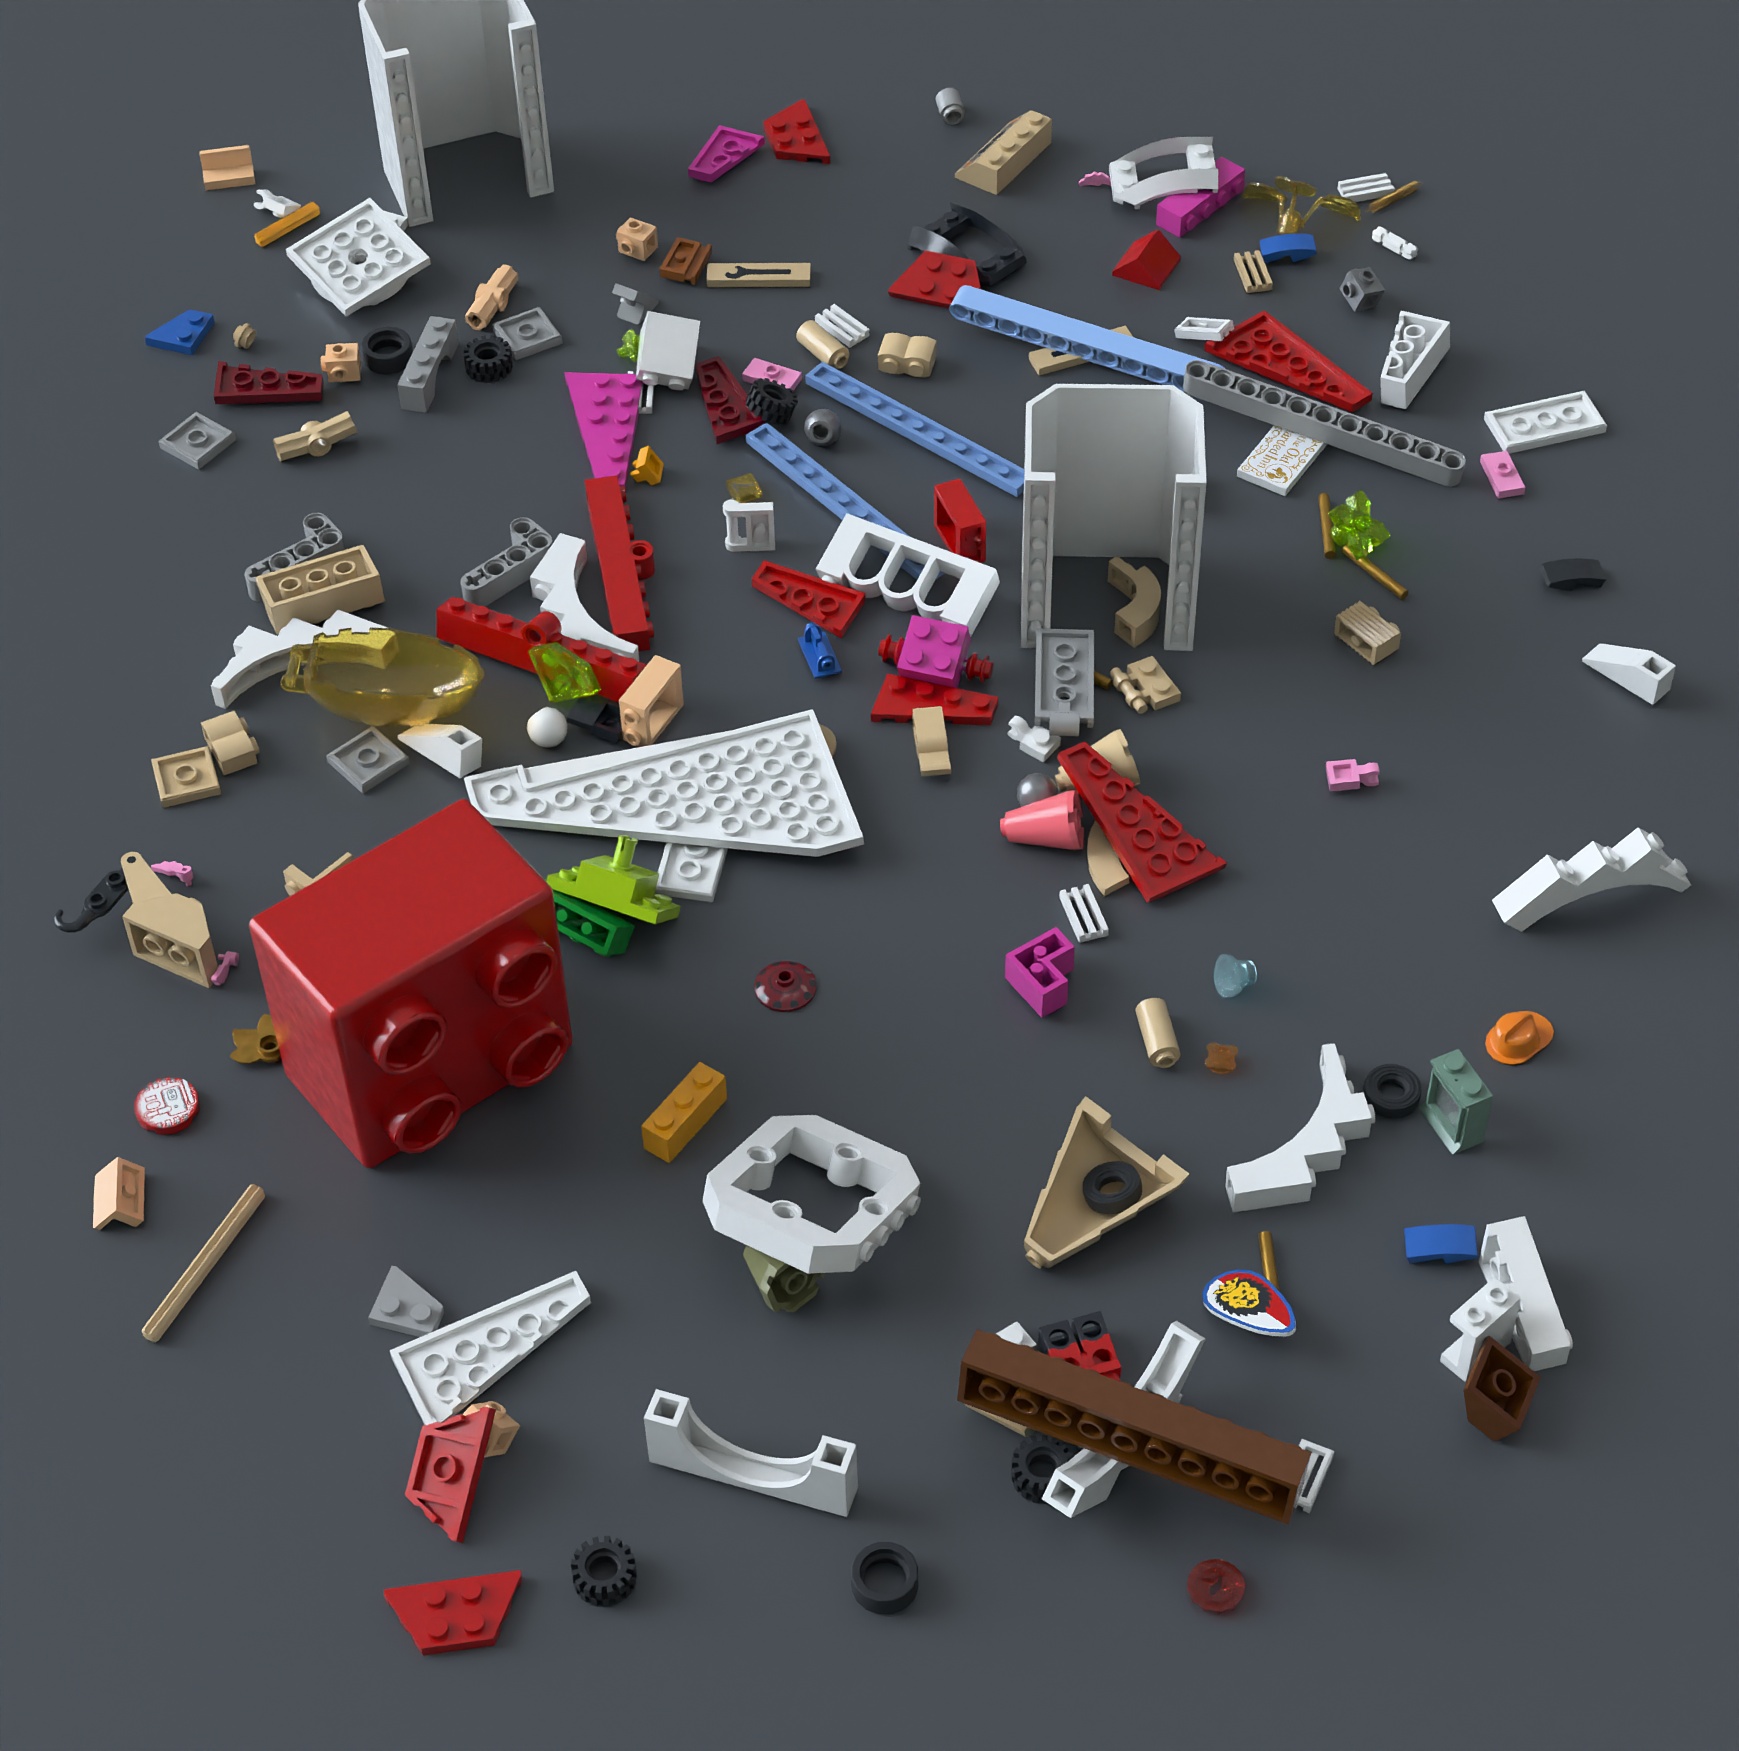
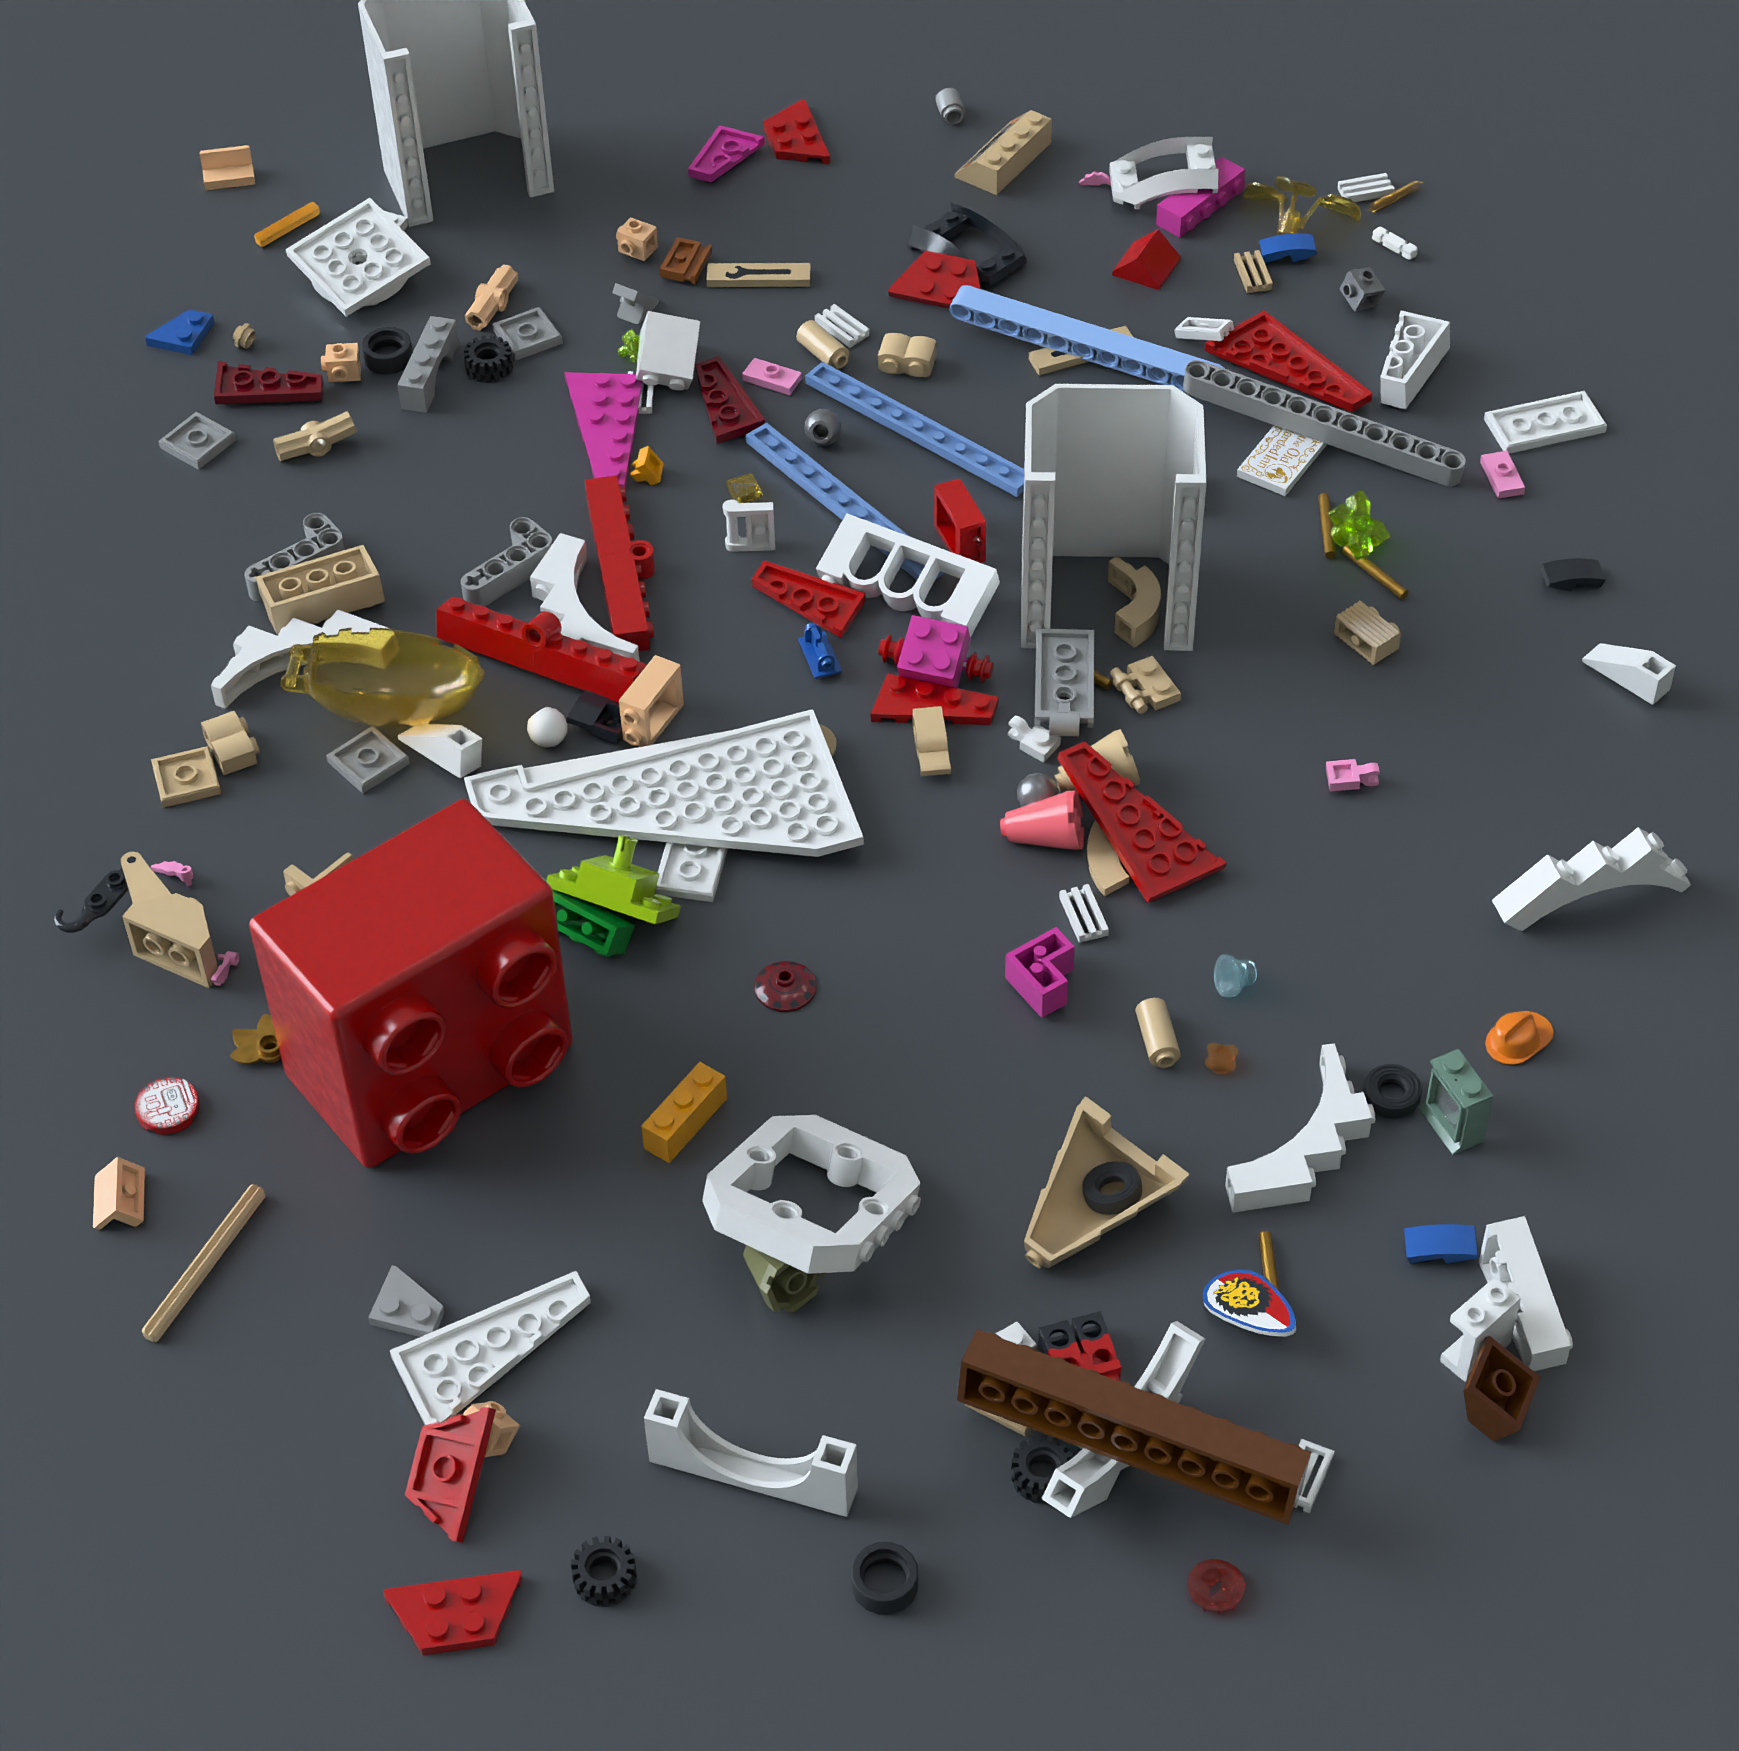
(278, 204): white plate -> none
(563, 673): clear neon green plate -> none
(771, 401): black tyre -> none

